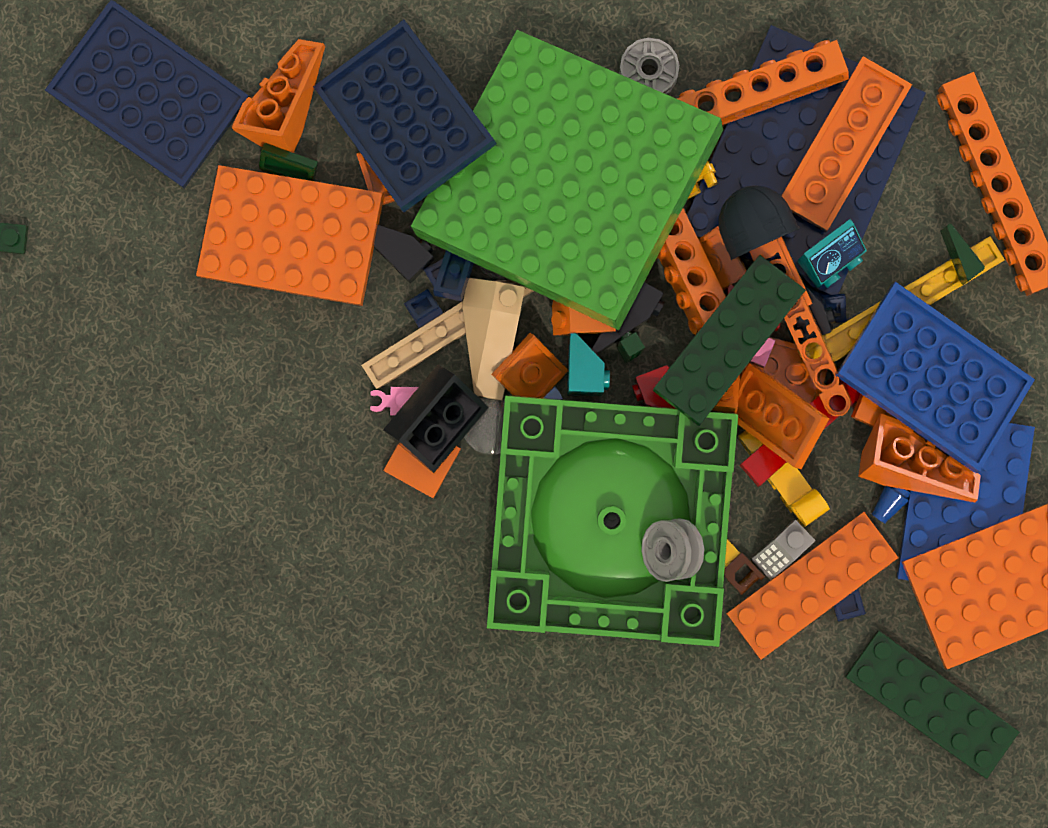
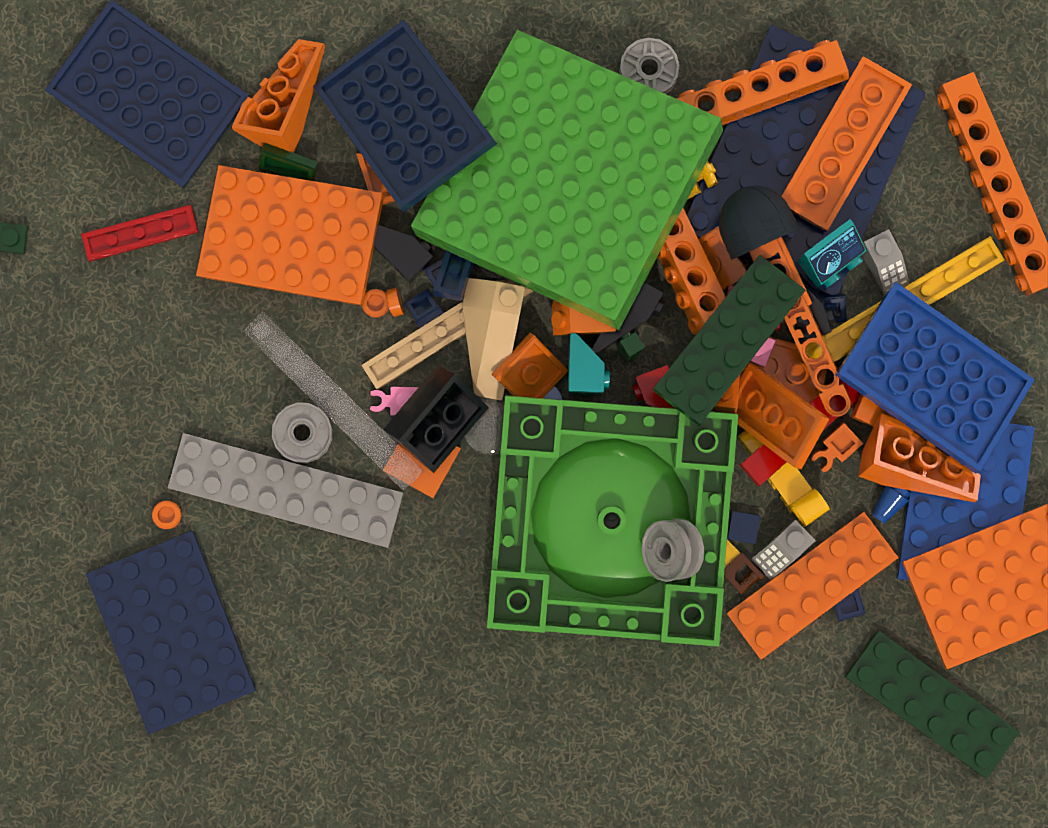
(139, 233): none -> red tile
(166, 515): none -> orange tile
(170, 632): none -> dark blue plate
(284, 432): none -> light grey wheel
(285, 490): none -> light grey plate
(333, 401): none -> clear plate
(375, 303): none -> orange tile
(395, 302): none -> orange tile
(743, 527): none -> dark blue tile
(839, 443): none -> orange plate
(885, 261): none -> light grey slope
(963, 258): dark green slope -> none

